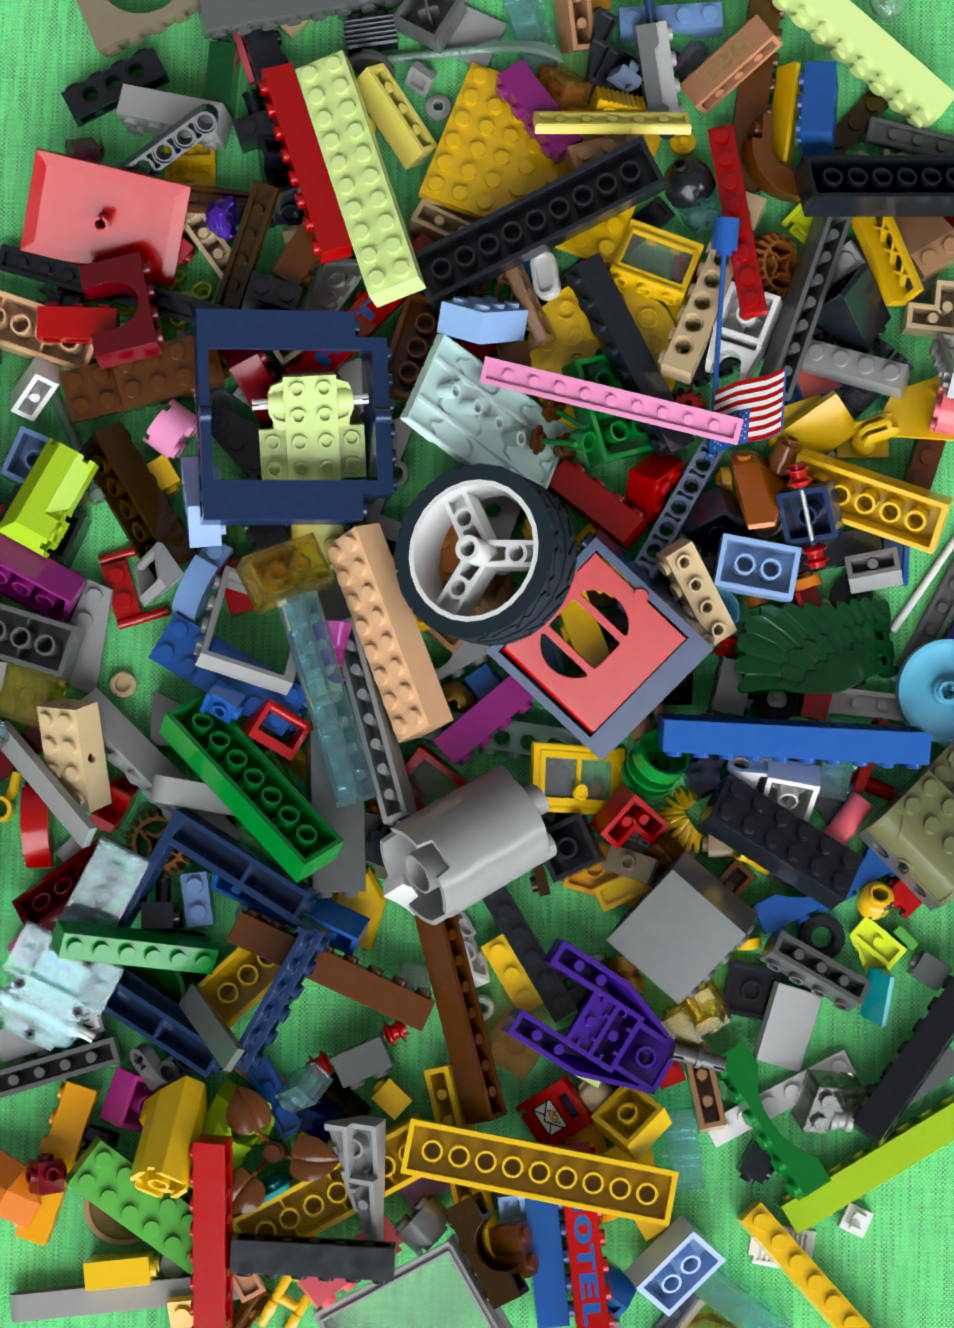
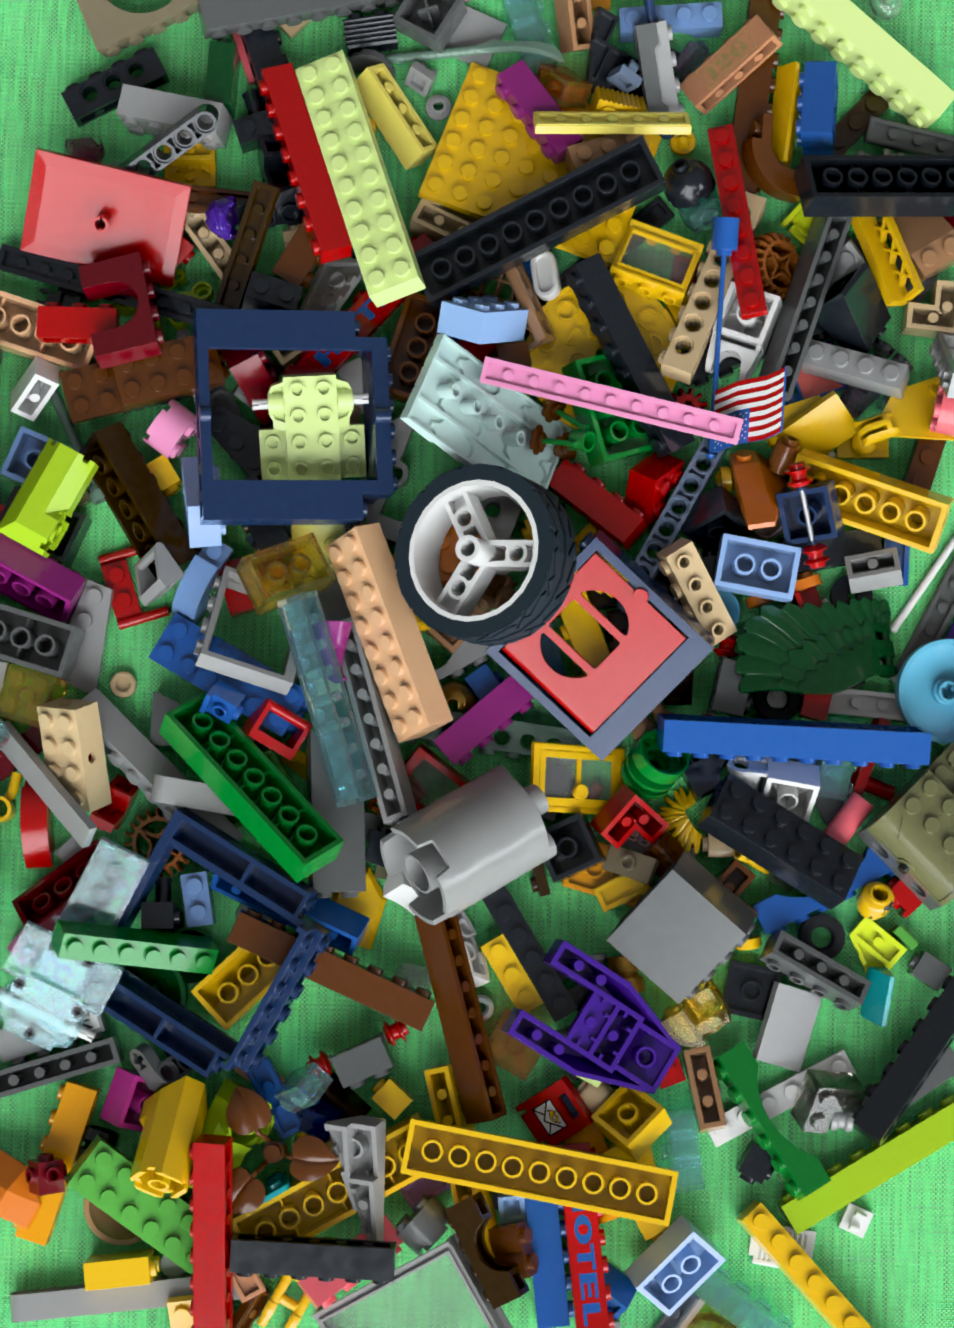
(211, 1027): dark grey tile -> none
(698, 1058): dark grey pin -> none

